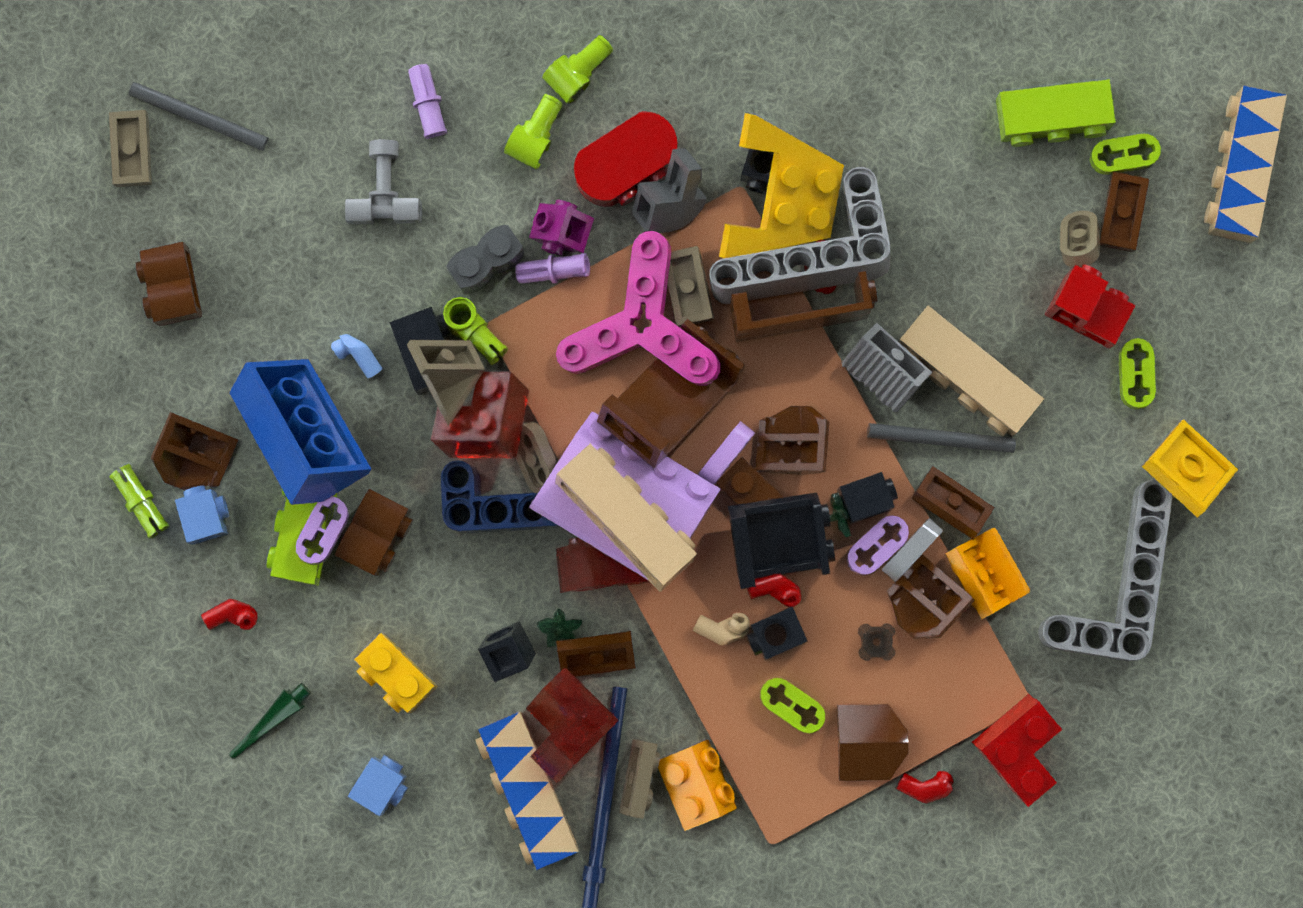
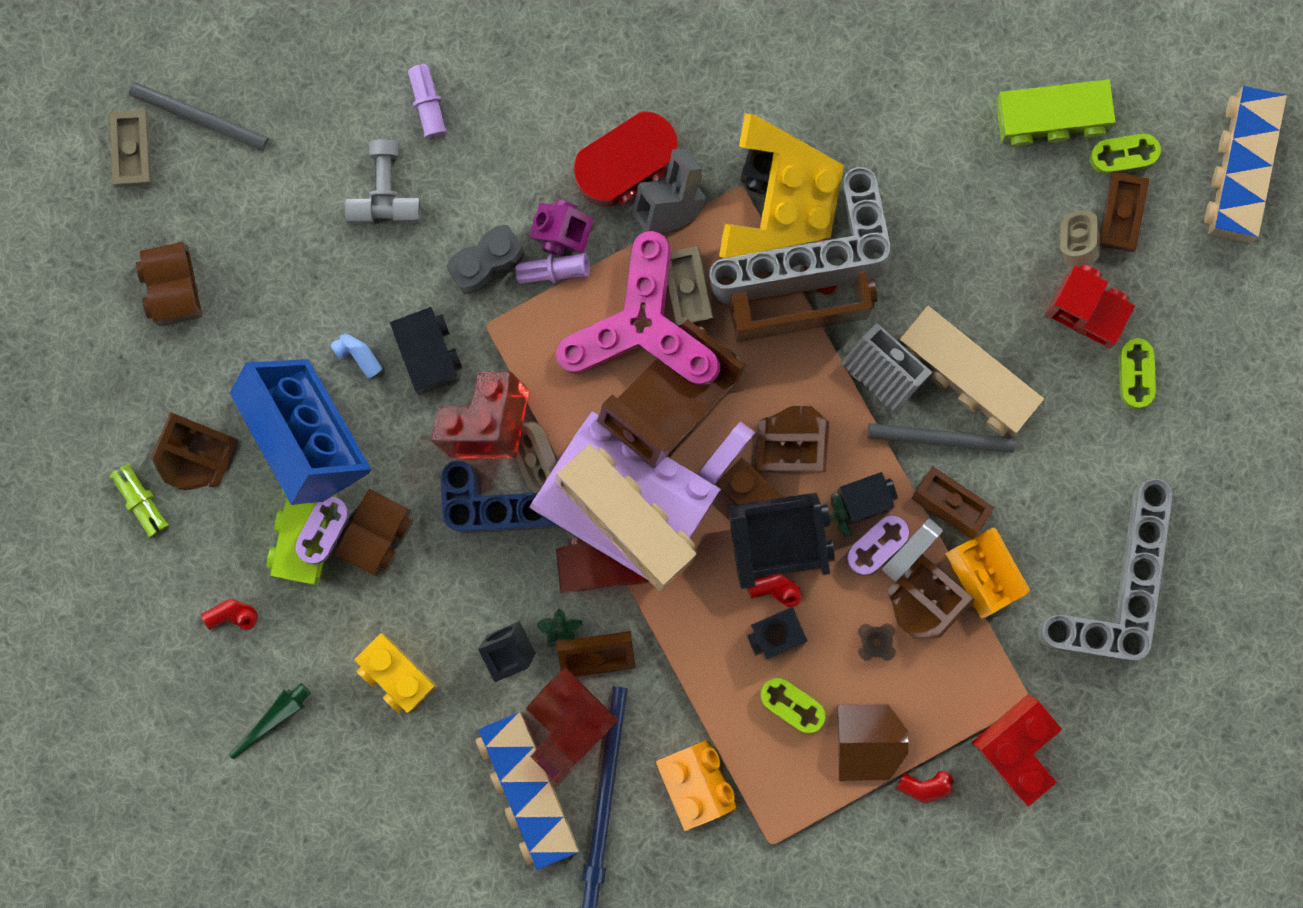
(202, 514): medium blue brick -> none
(379, 785): medium blue brick -> none
(448, 370): dark tan slope -> none
(474, 329): lime pin -> none
(532, 138): lime pin -> none
(571, 74): lime pin -> none
(636, 792): dark tan plate -> none
(724, 631): tan arm -> none
(1190, 468): yellow plate -> none

